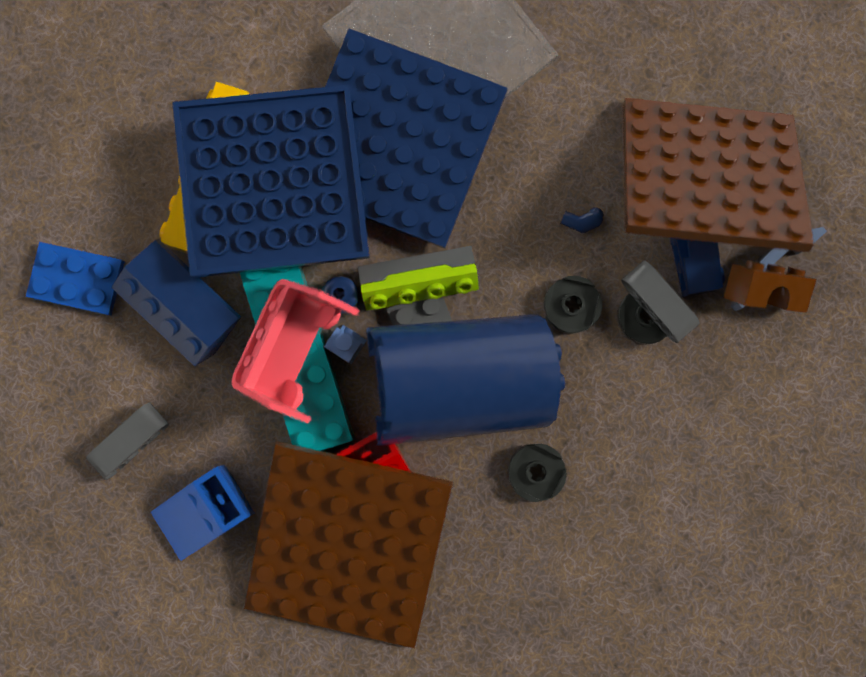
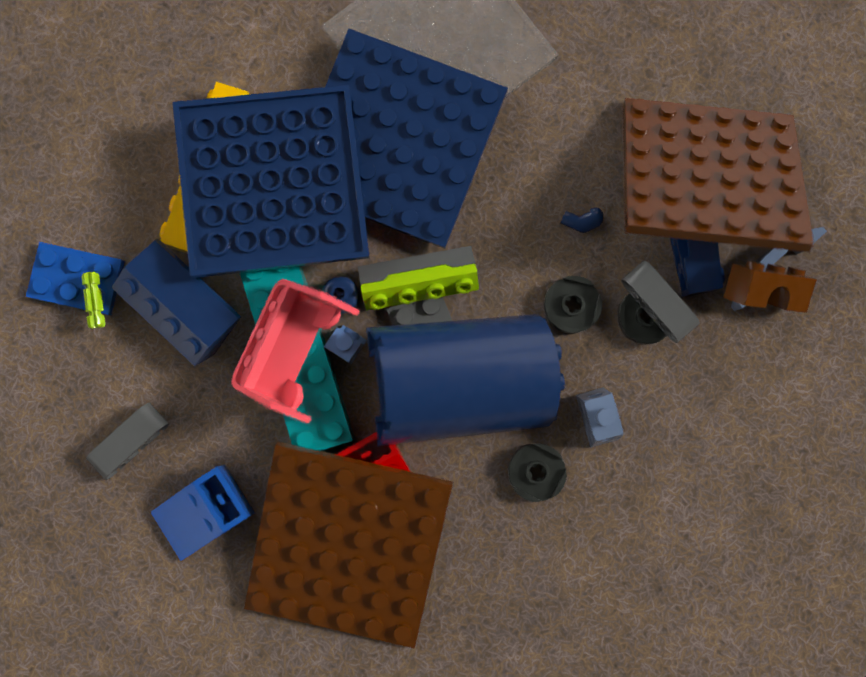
(93, 300): none -> lime axle
(600, 416): none -> sand blue torso

